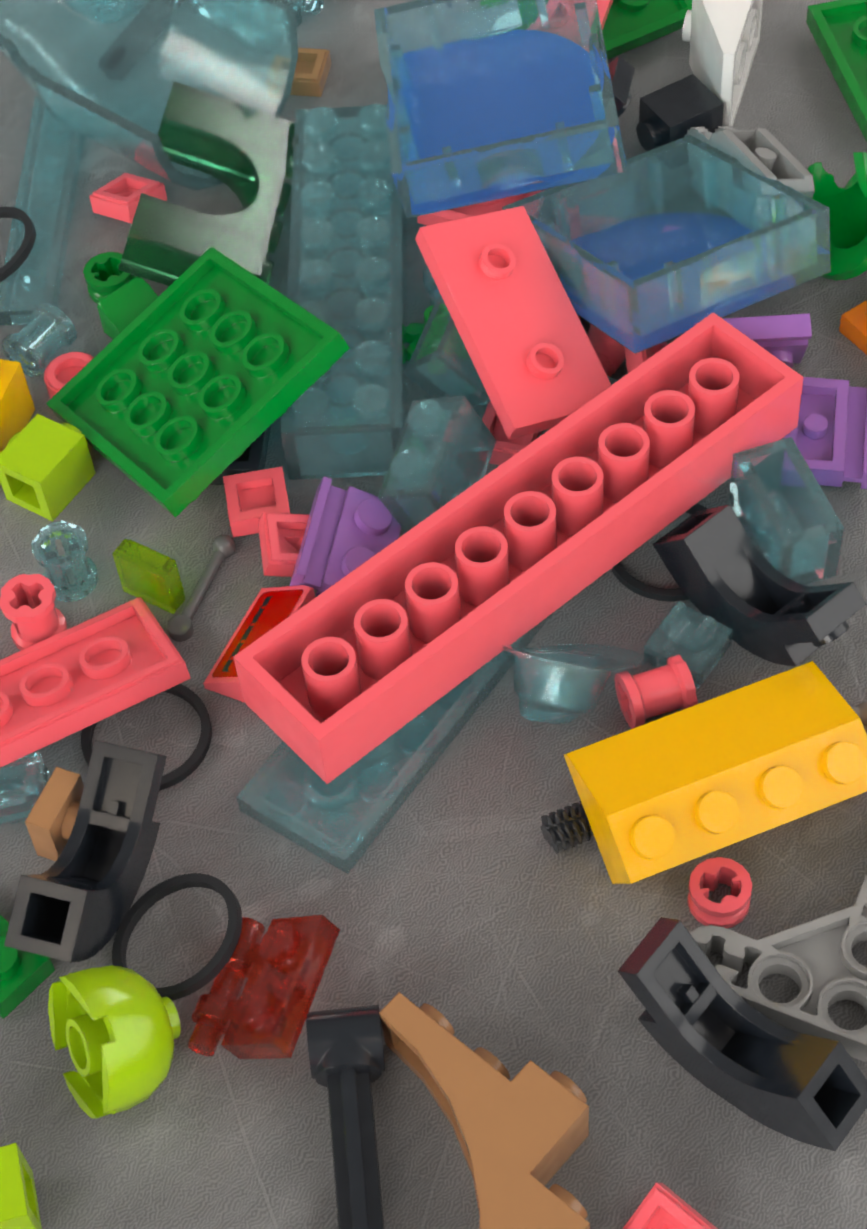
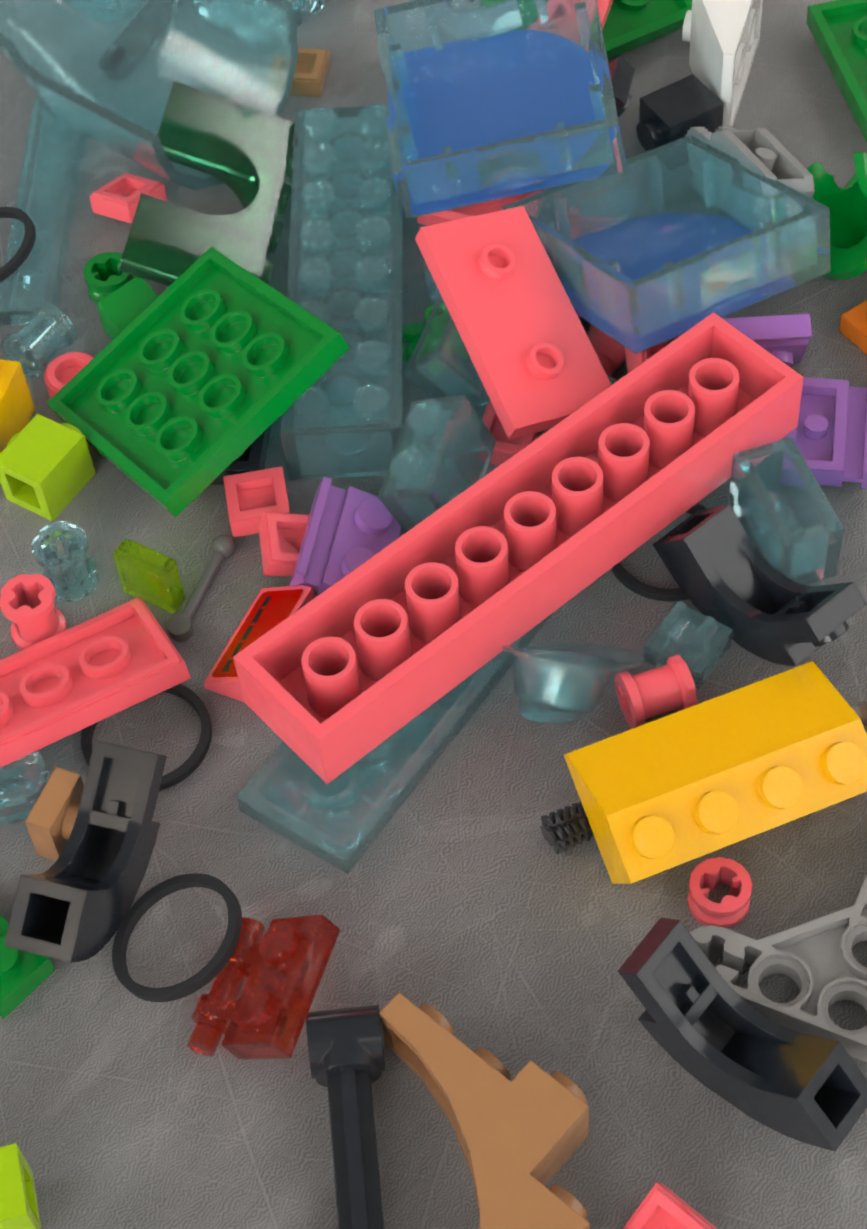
(115, 1035): lime cylinder -> none

